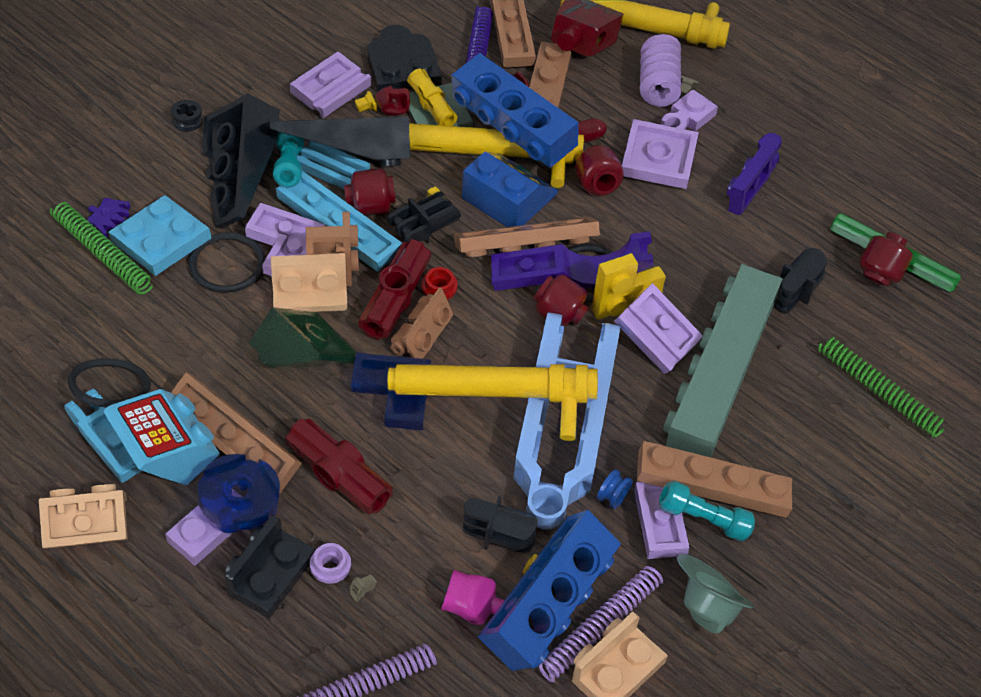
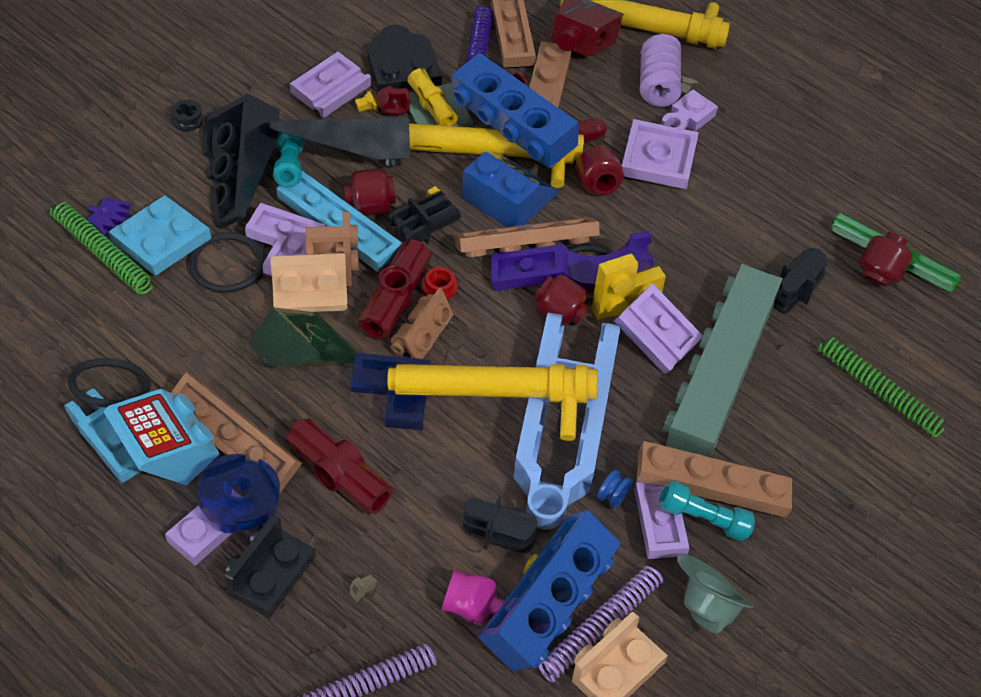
(83, 518): light nougat bracket -> none
(330, 553): lavender plate -> none
(335, 162): medium azure tile -> none
(754, 173): dark purple hinge -> none

